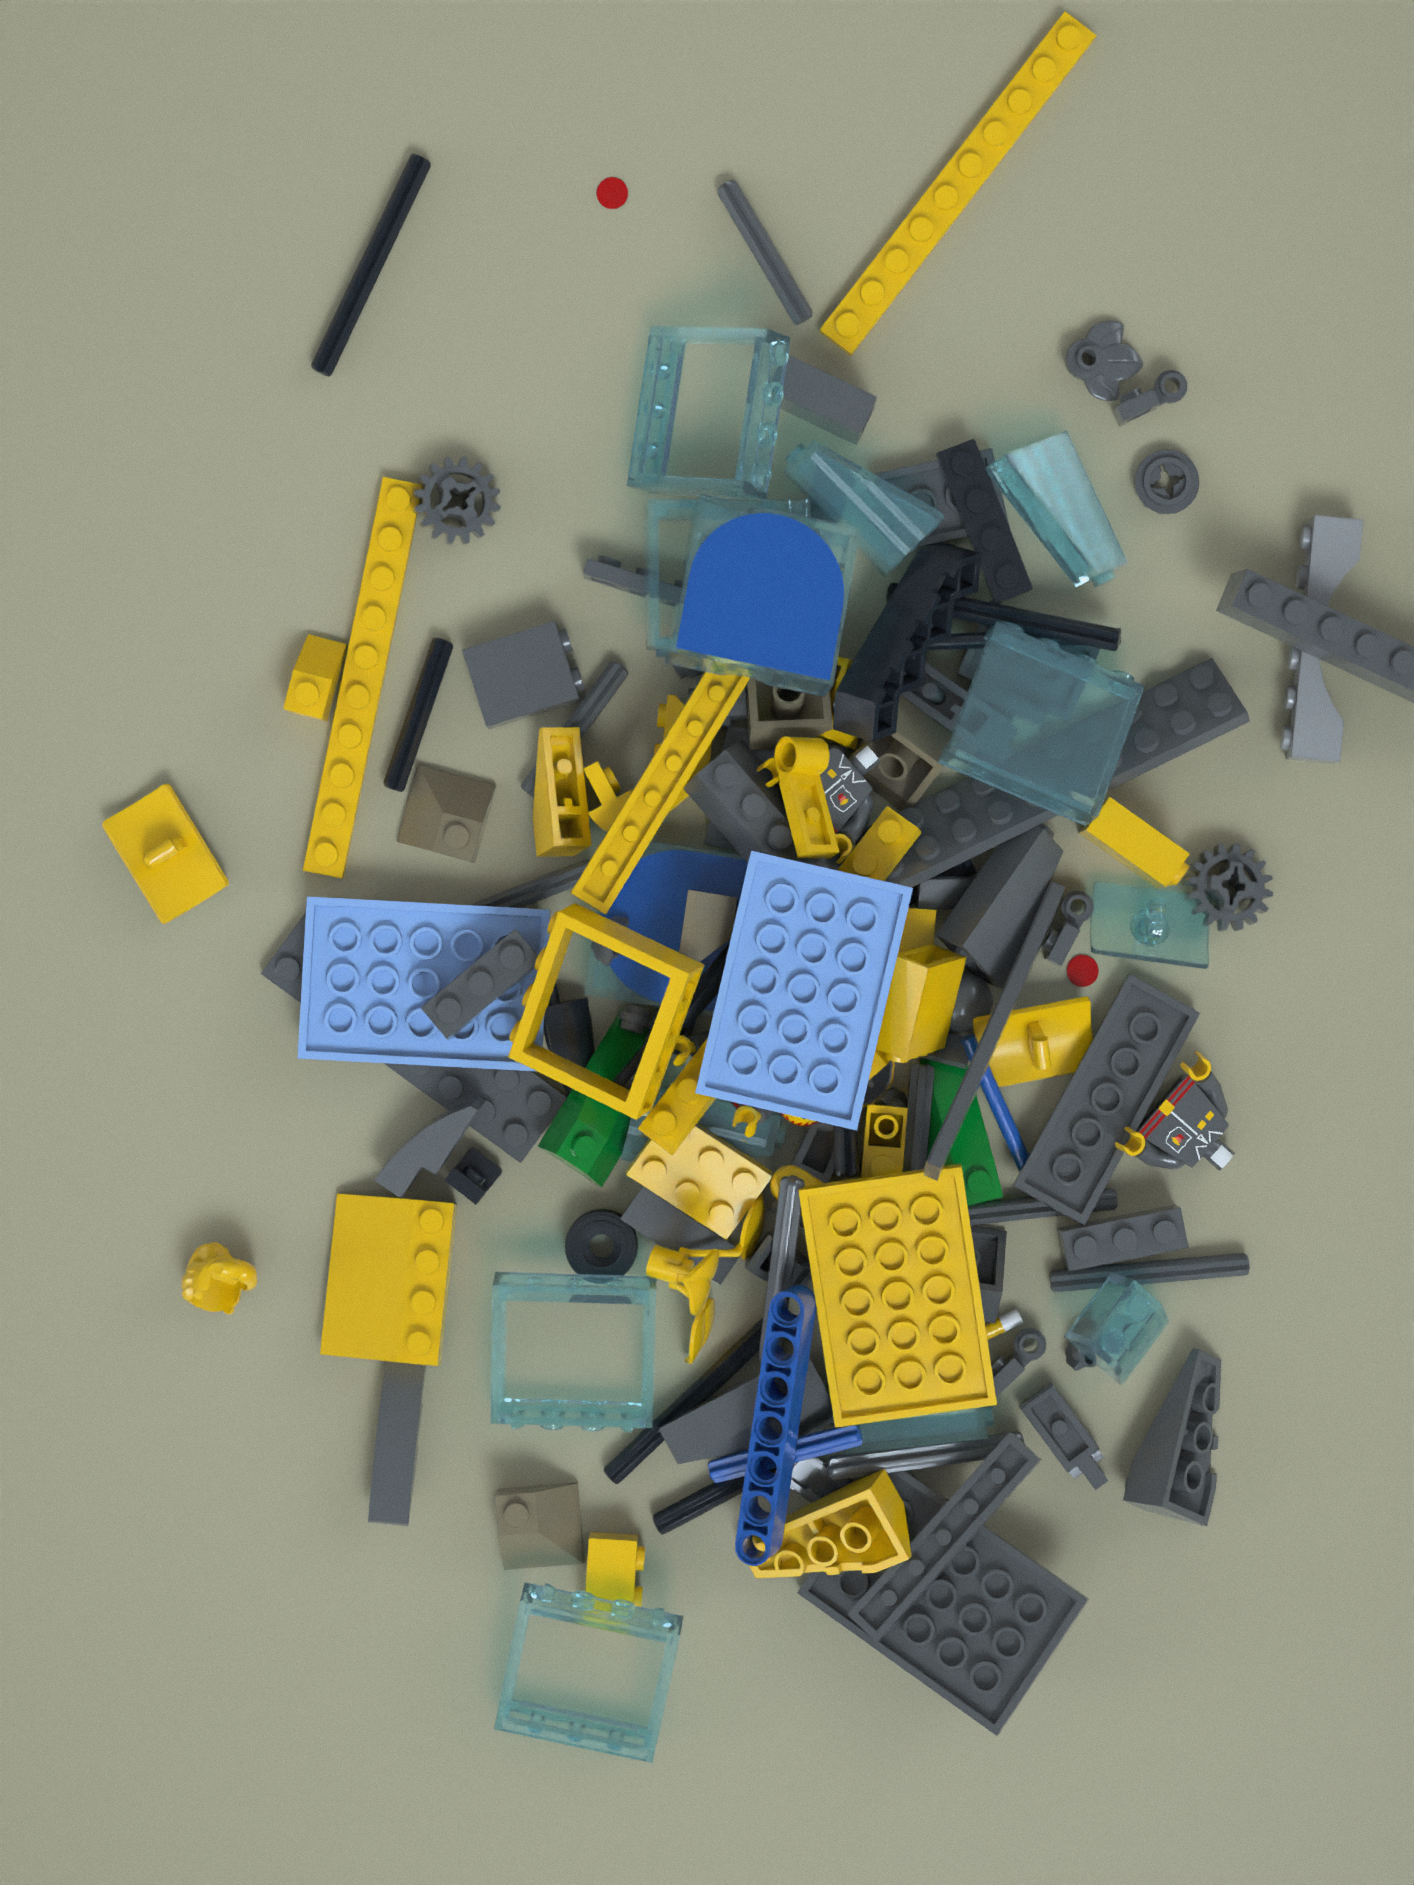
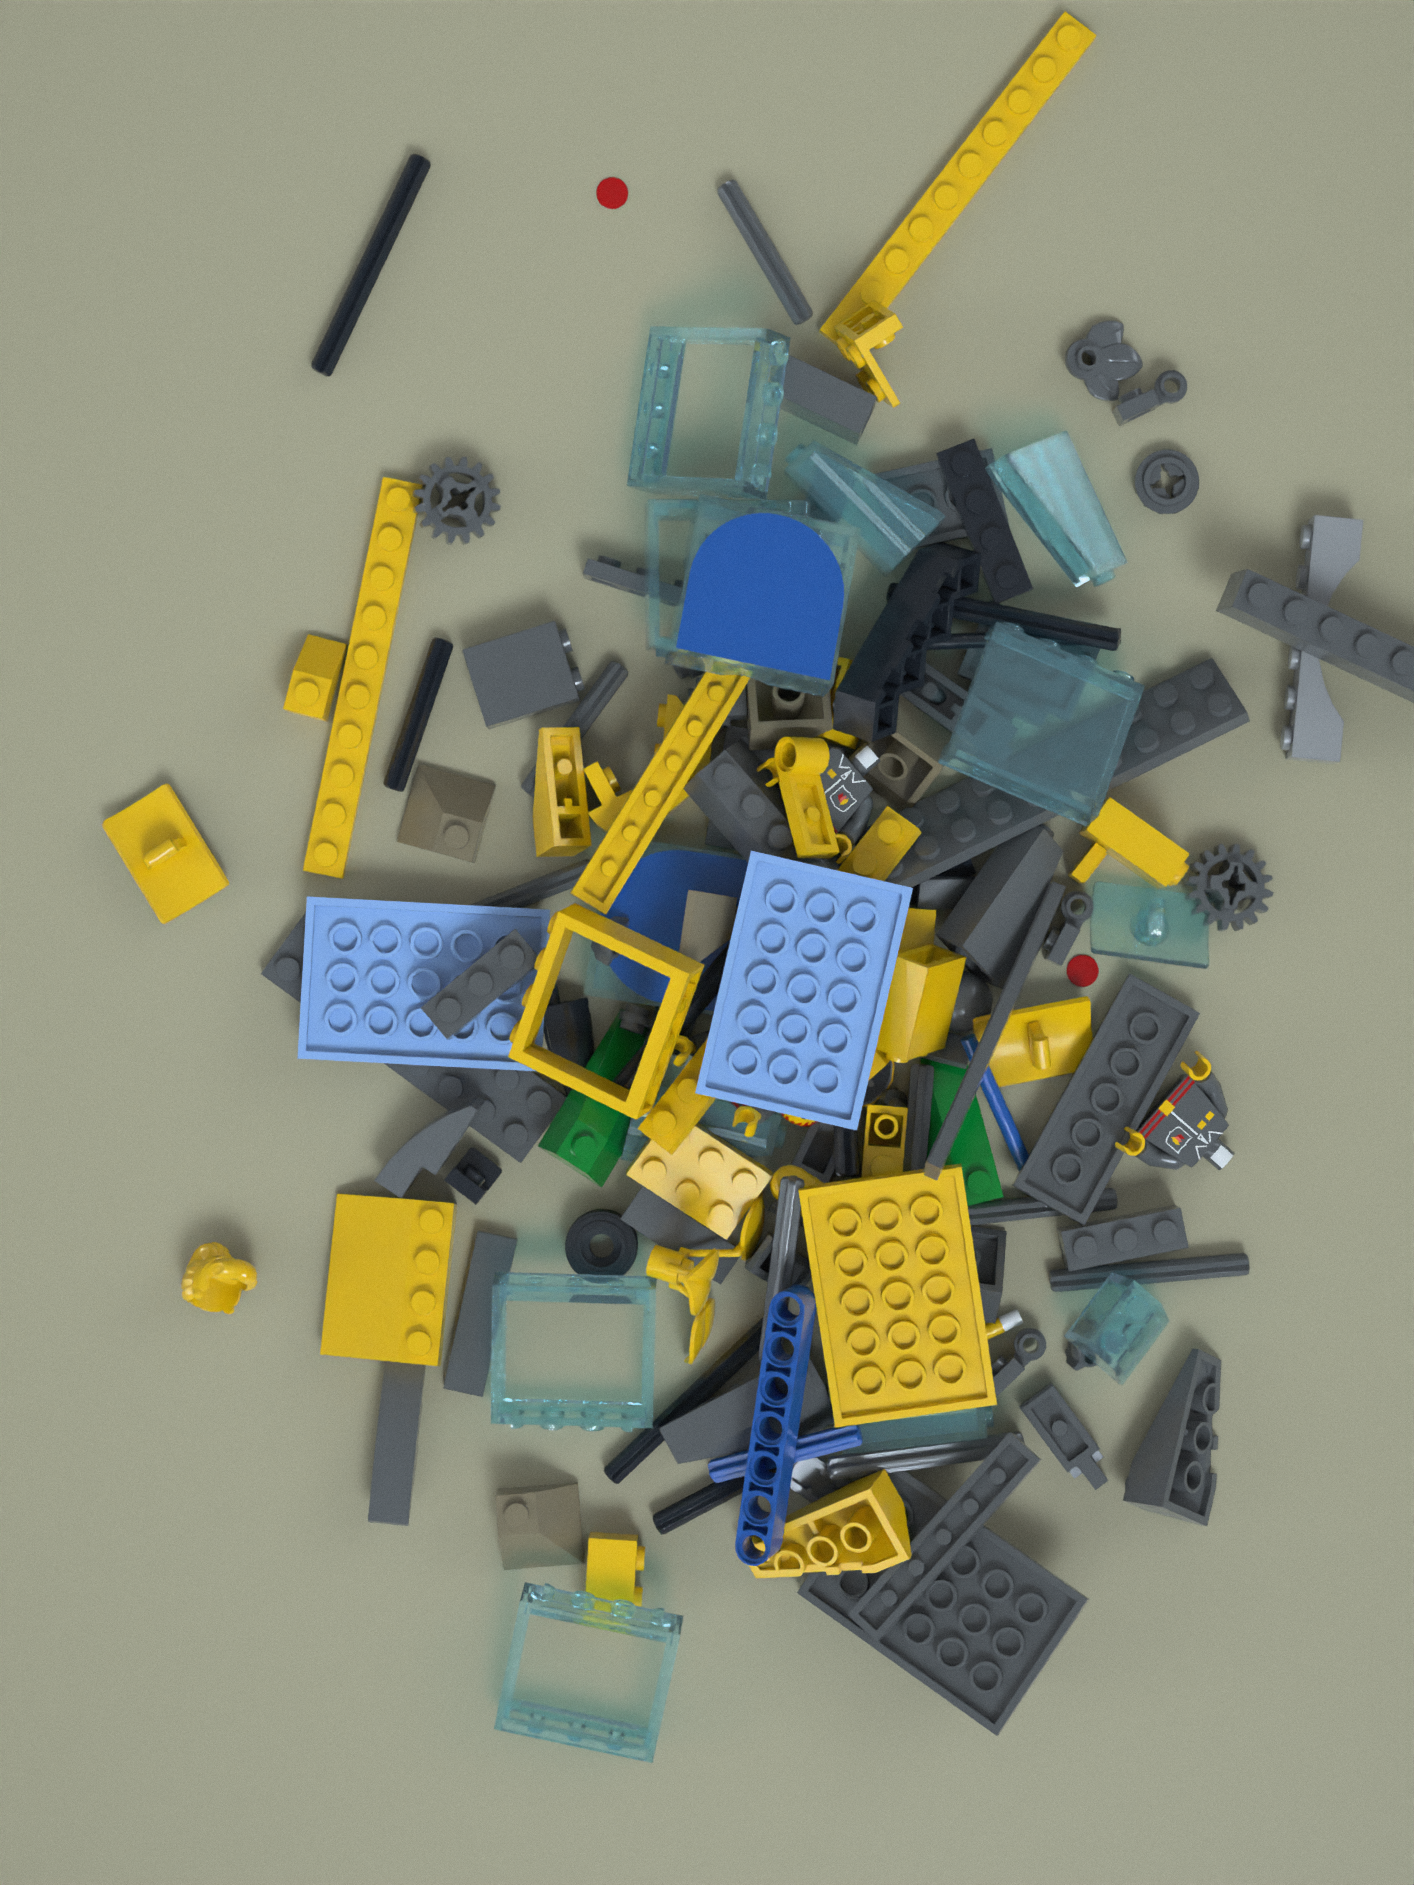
(473, 1336): none -> dark grey tile
(858, 334): none -> yellow bracket
(1088, 863): none -> yellow tile

